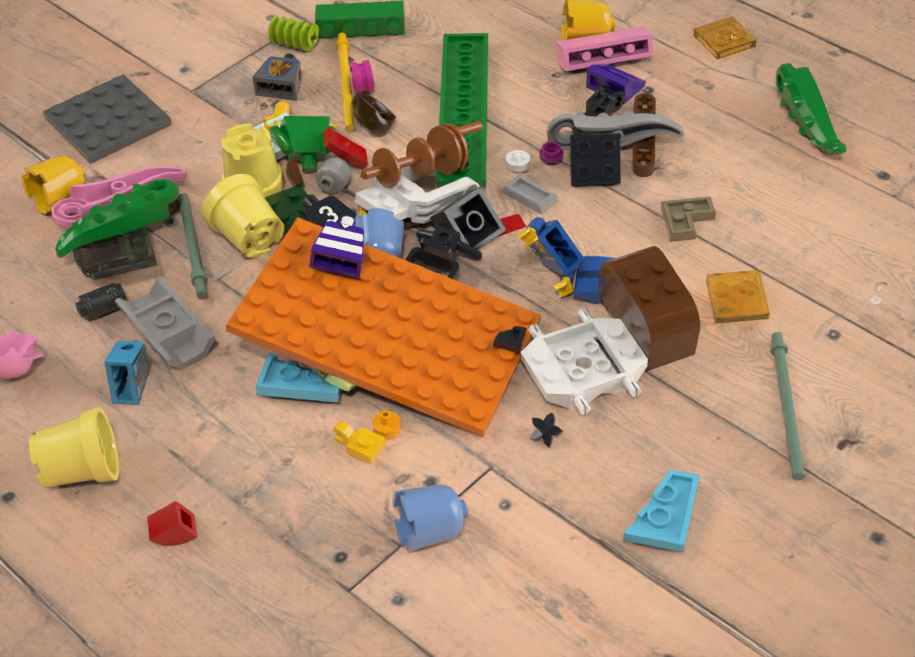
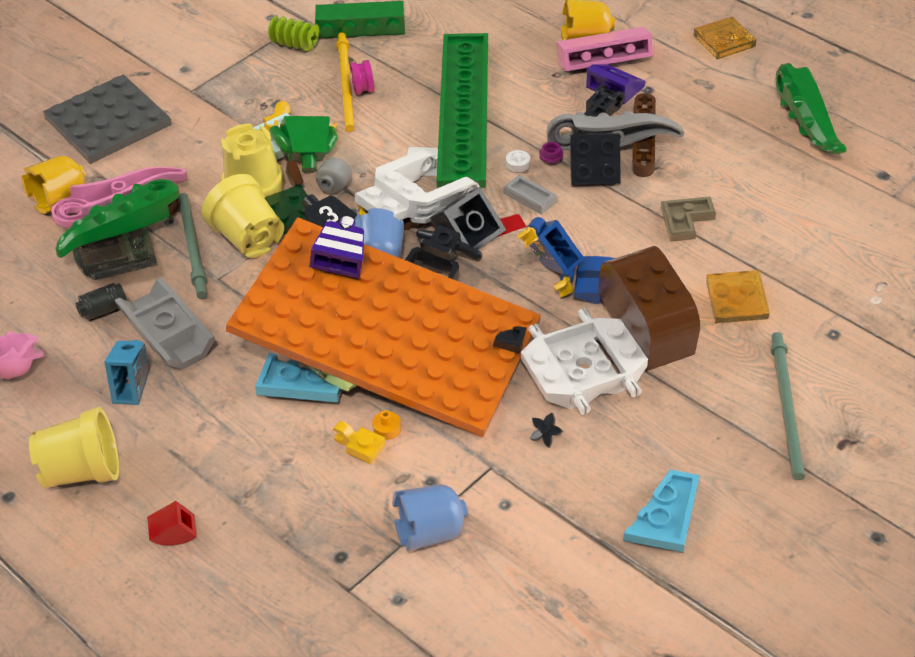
(279, 78): dark grey torso -> none
(345, 148): red tile -> none
(372, 113): dark brown piece -> none
(444, 150): dark orange piece -> none

